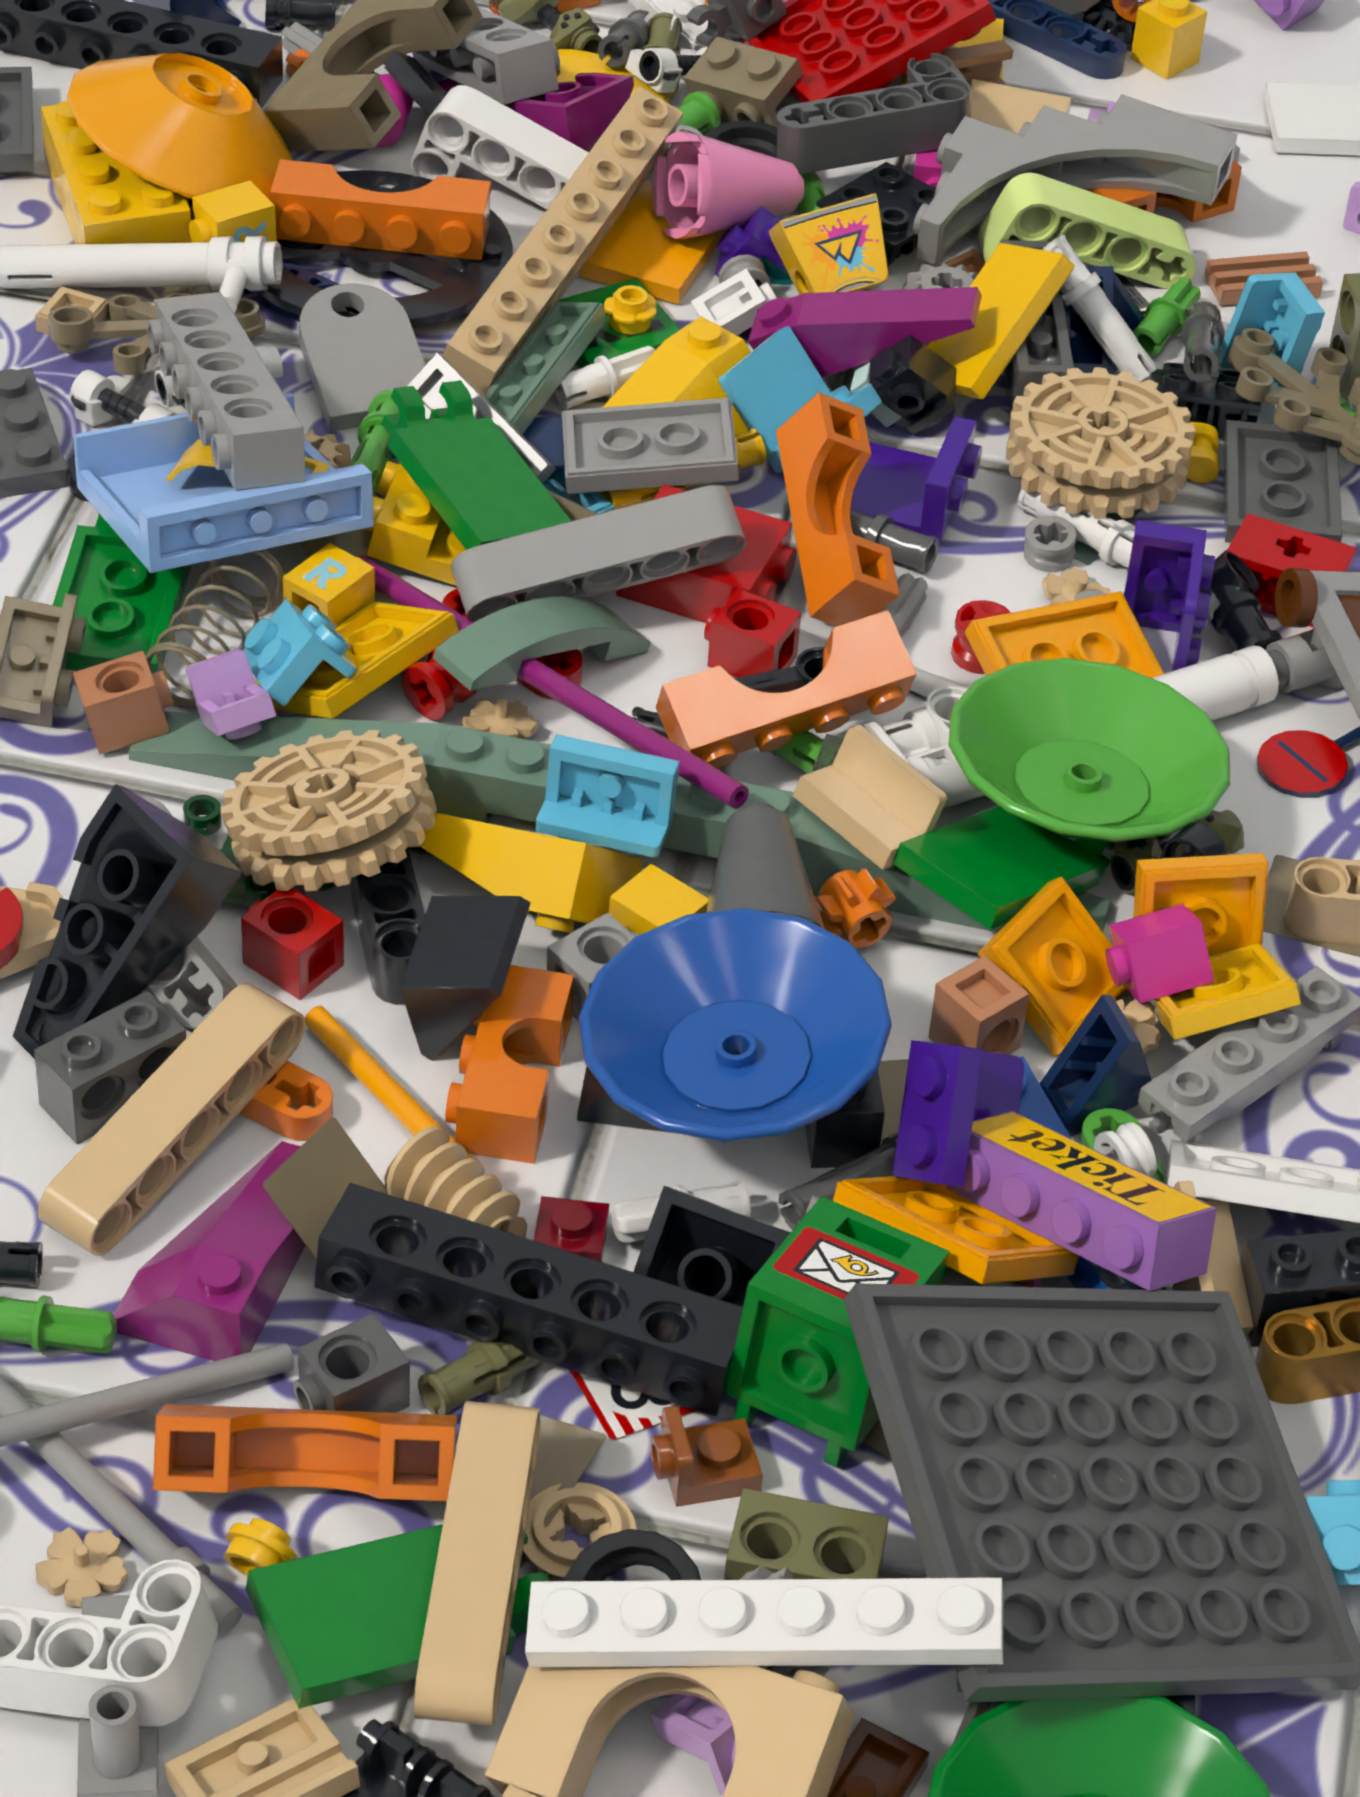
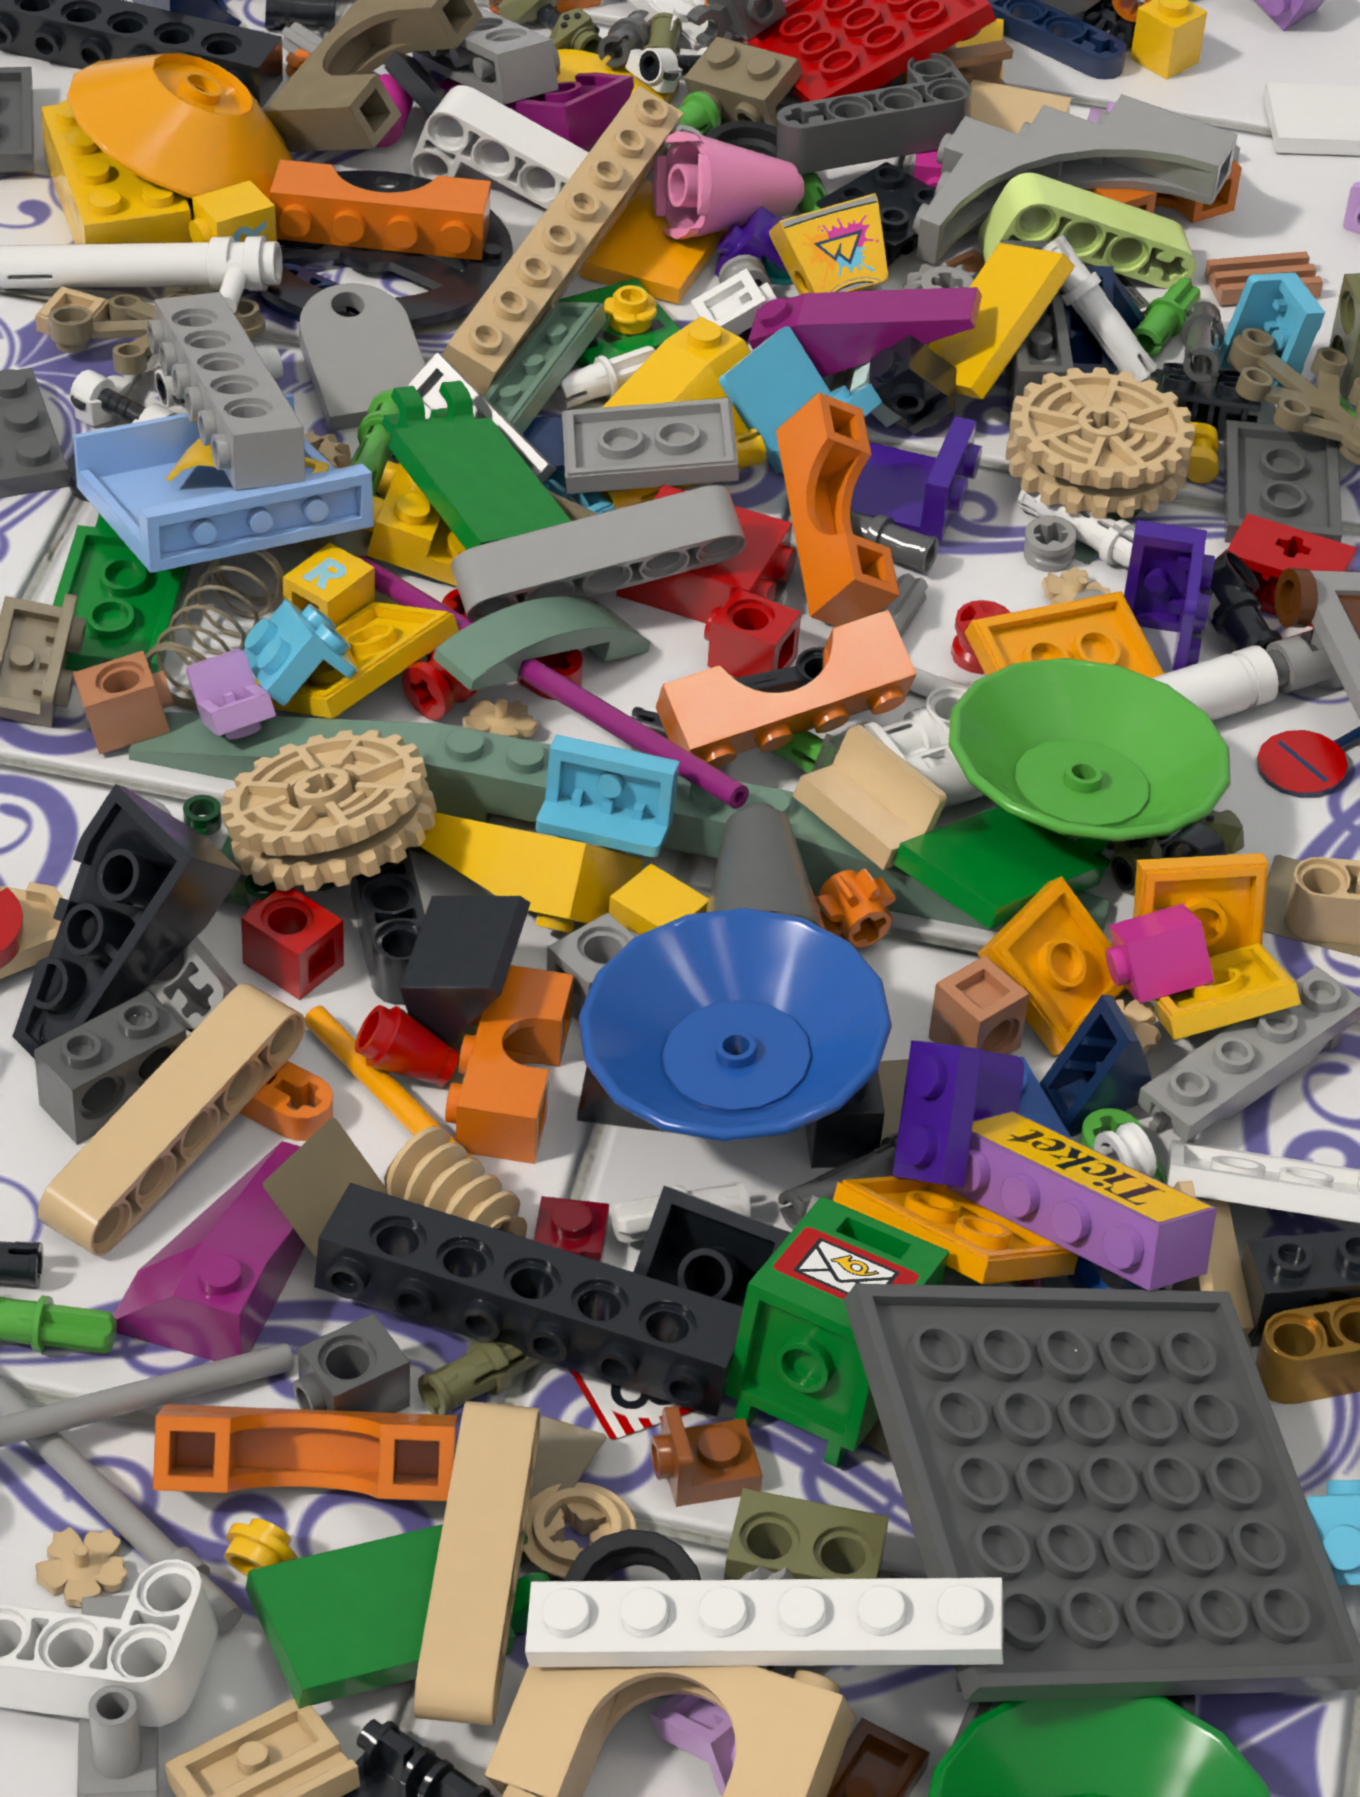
(405, 1047): none -> red cone

